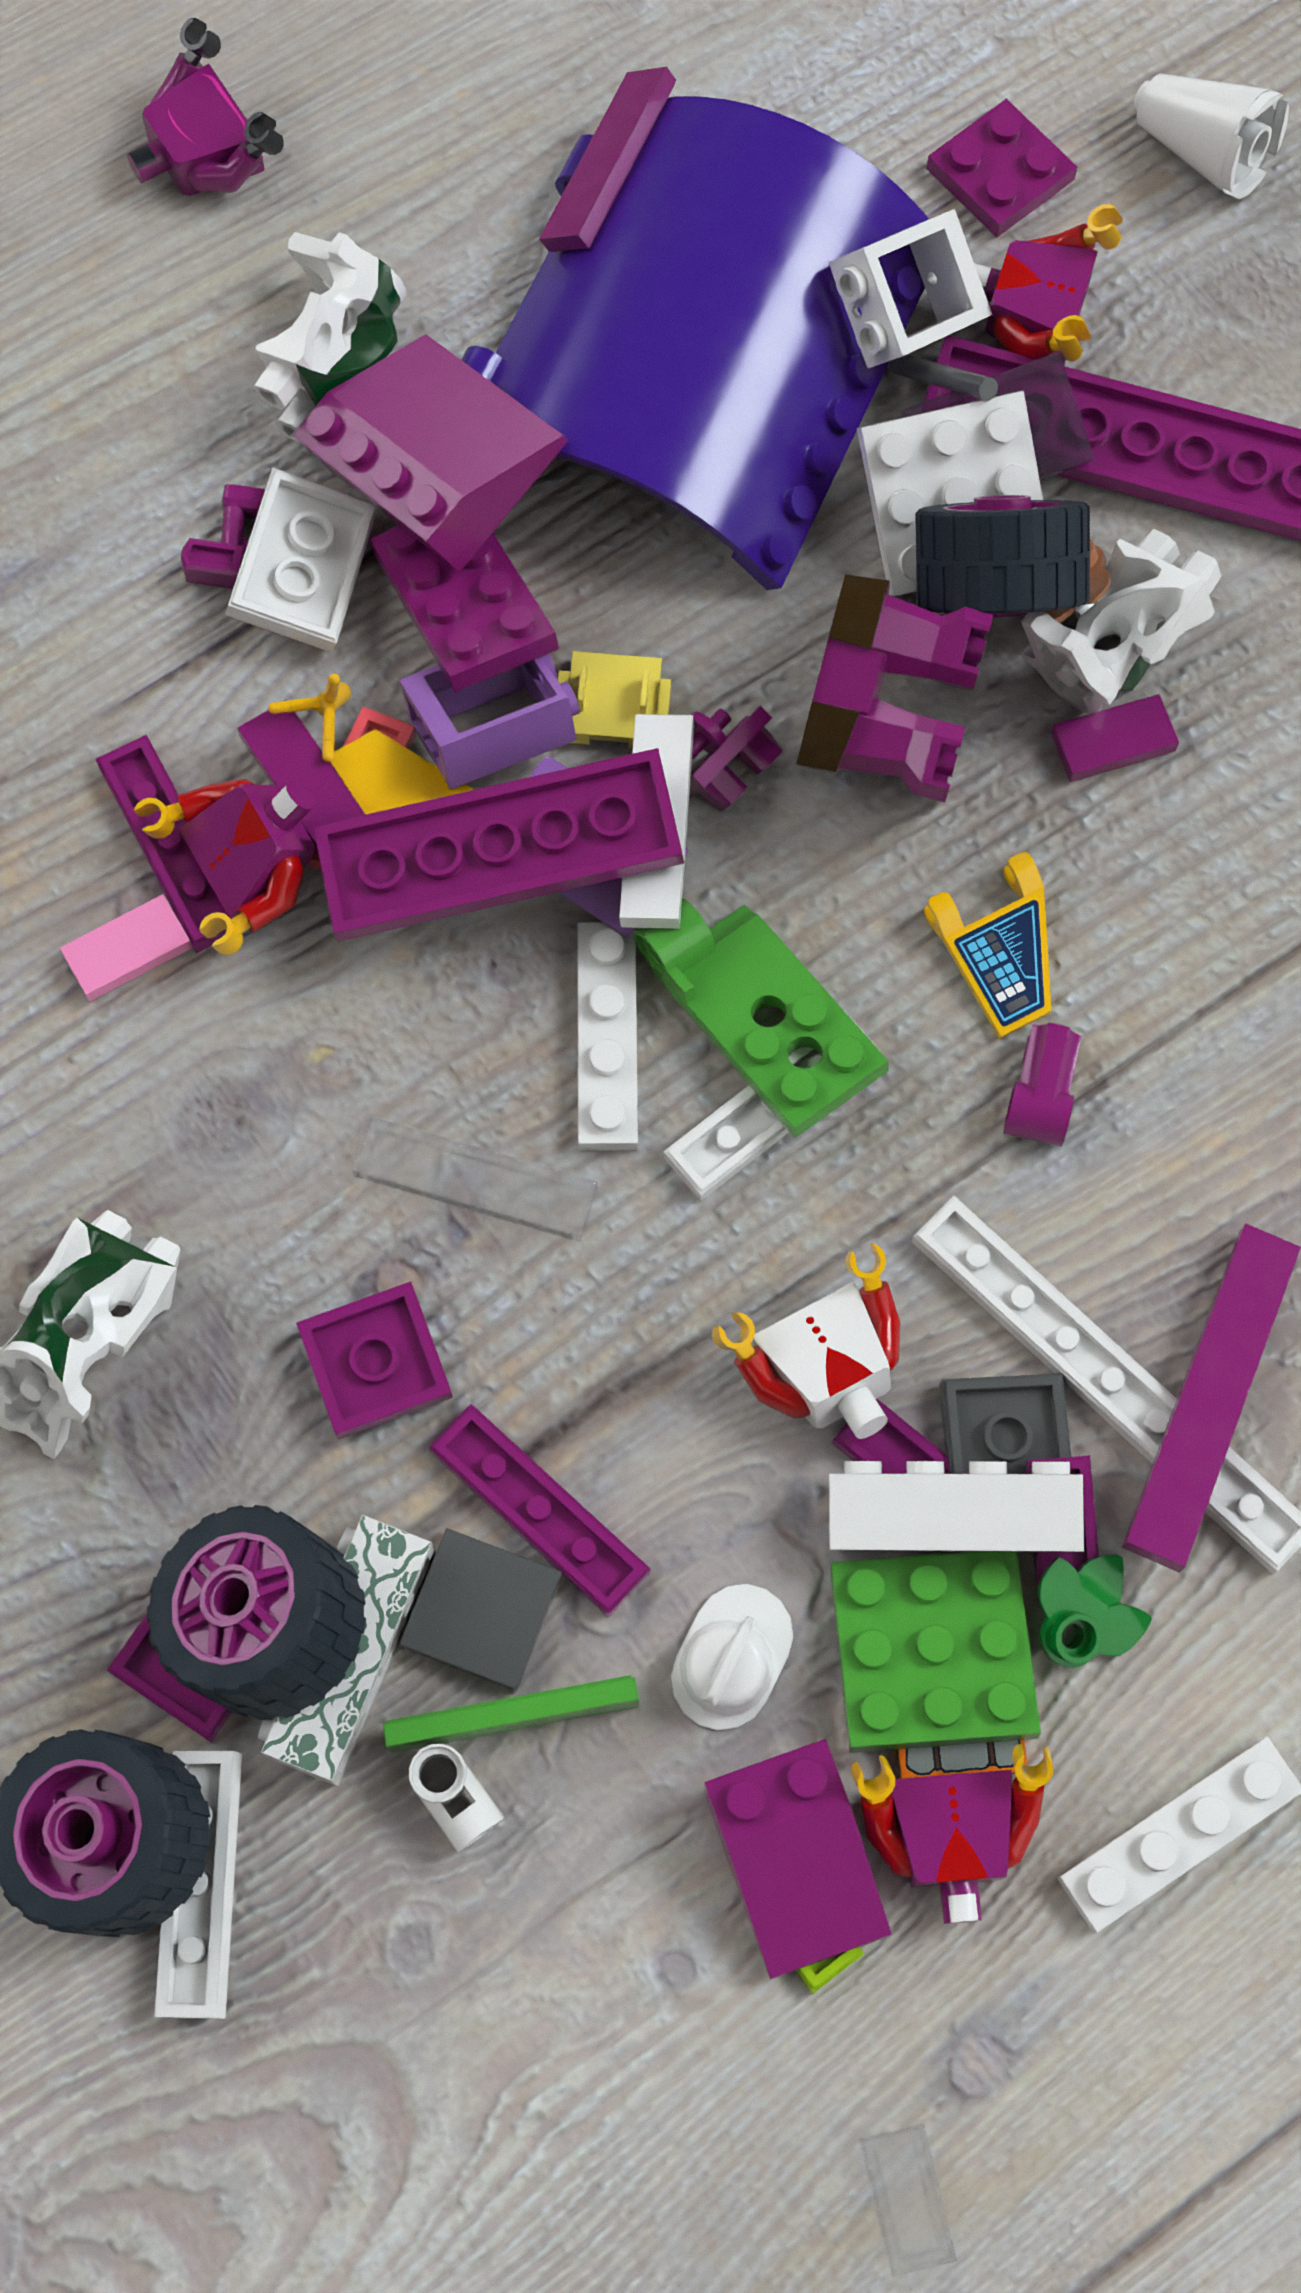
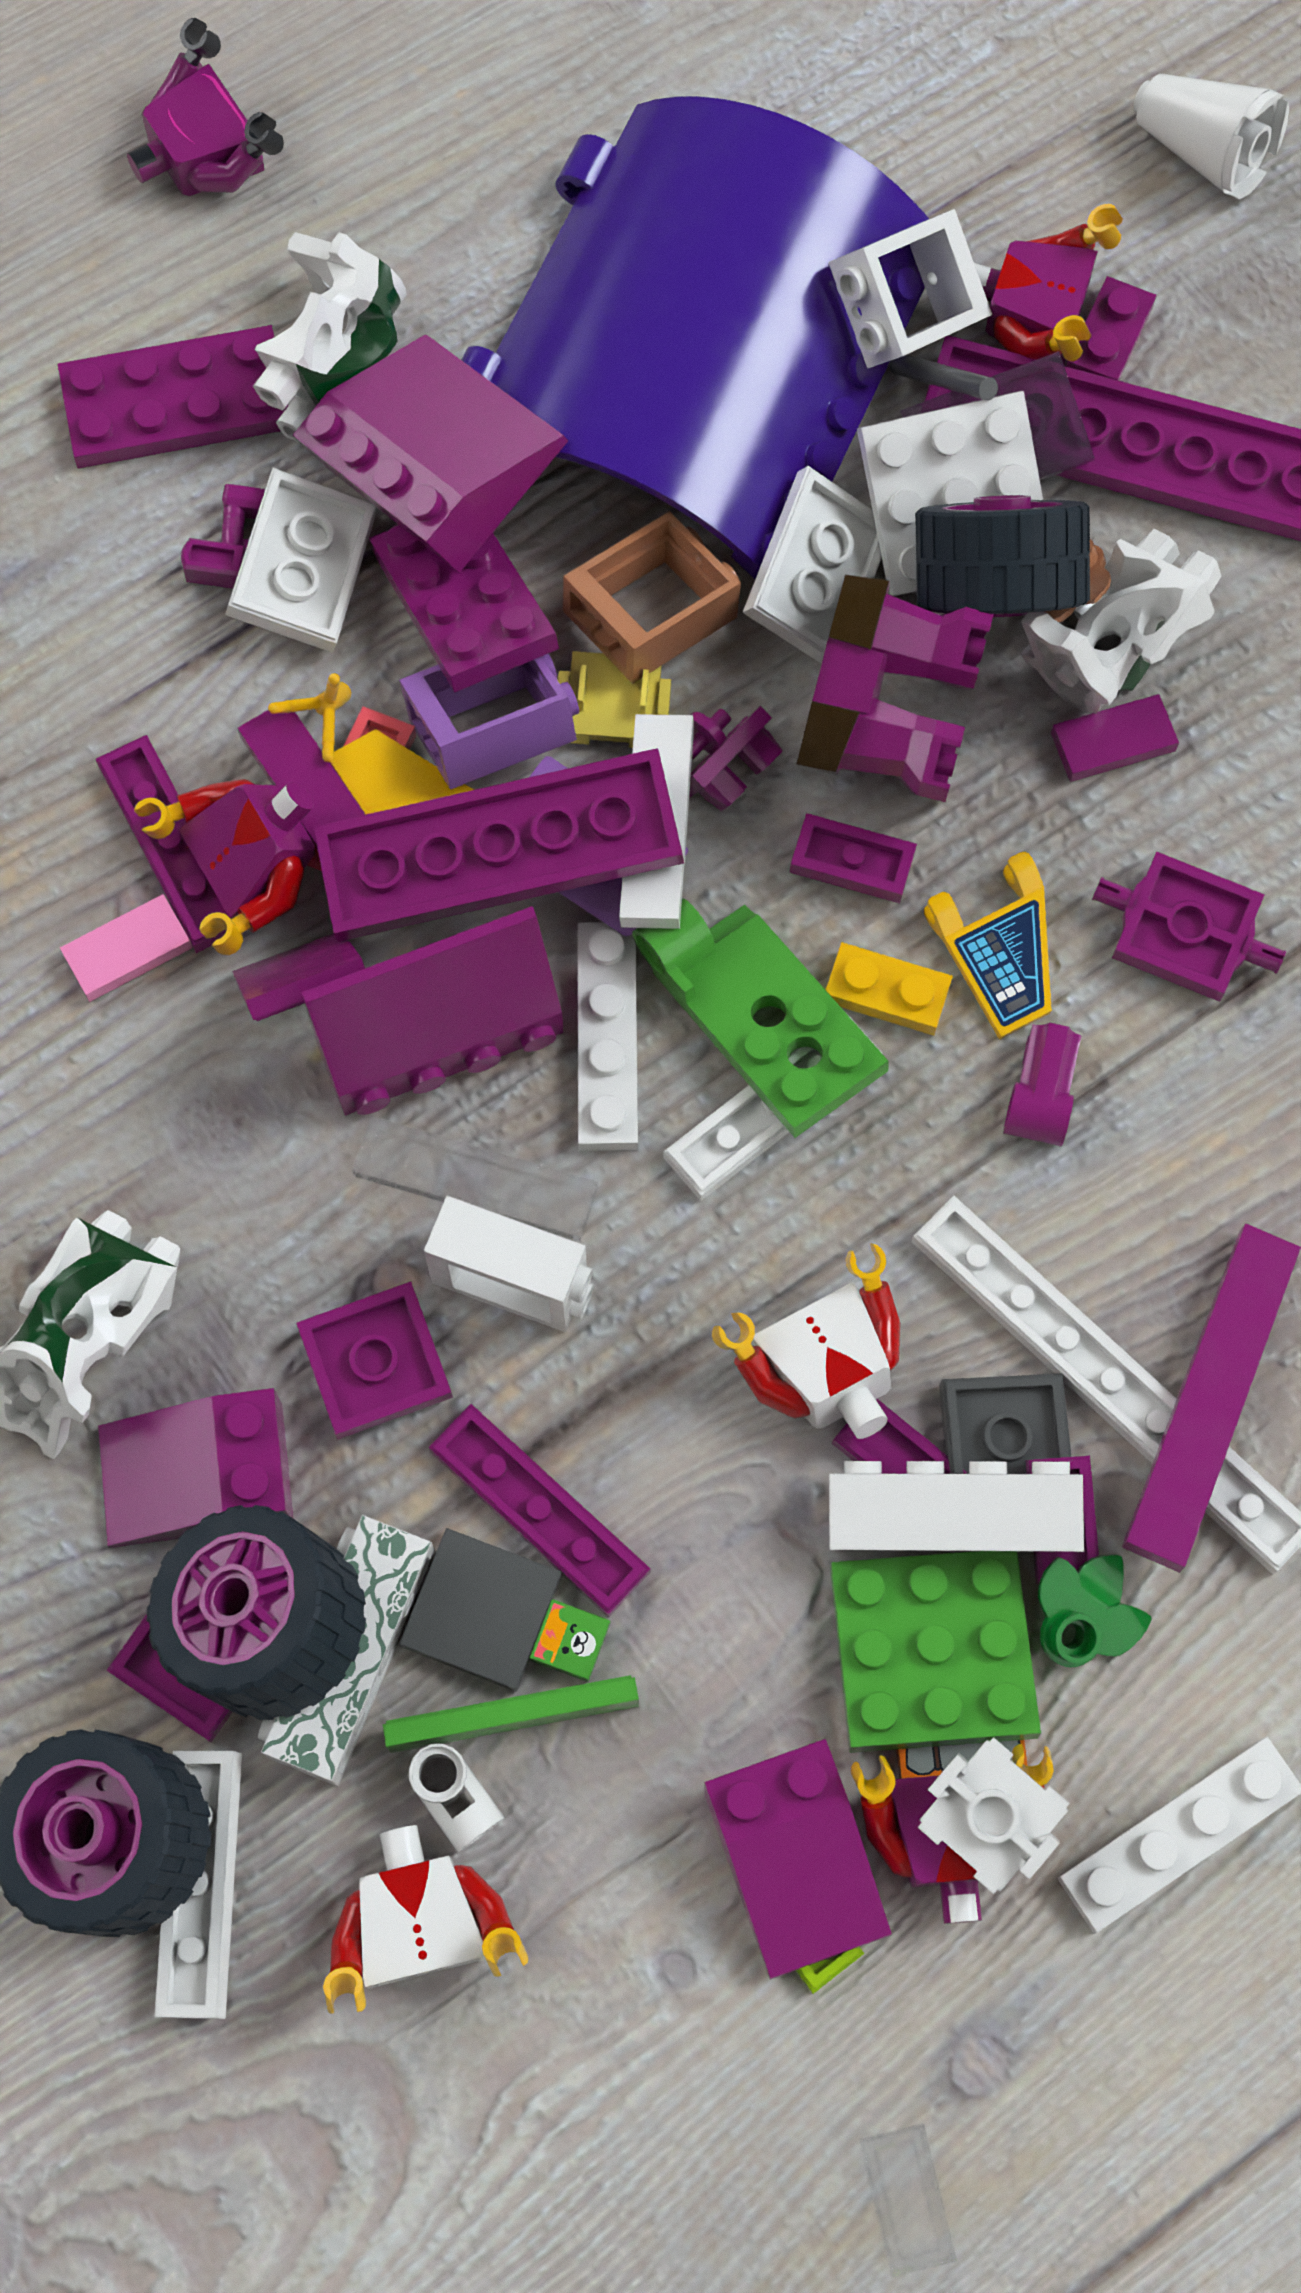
(166, 397): none -> magenta plate
(192, 1461): none -> magenta slope
(278, 980): none -> magenta tile
(416, 1922): none -> torso
(436, 1012): none -> magenta slope
(508, 1264): none -> white window
(570, 1640): none -> bright green tile
(607, 160): magenta tile -> none
(616, 634): none -> nougat window
(732, 1656): white piece -> none
(811, 550): none -> white tile
(853, 858): none -> magenta plate
(888, 988): none -> yellow plate
(993, 1815): none -> white piece
(1001, 167): magenta plate -> none
(1114, 328): none -> magenta plate
(1188, 926): none -> magenta plate

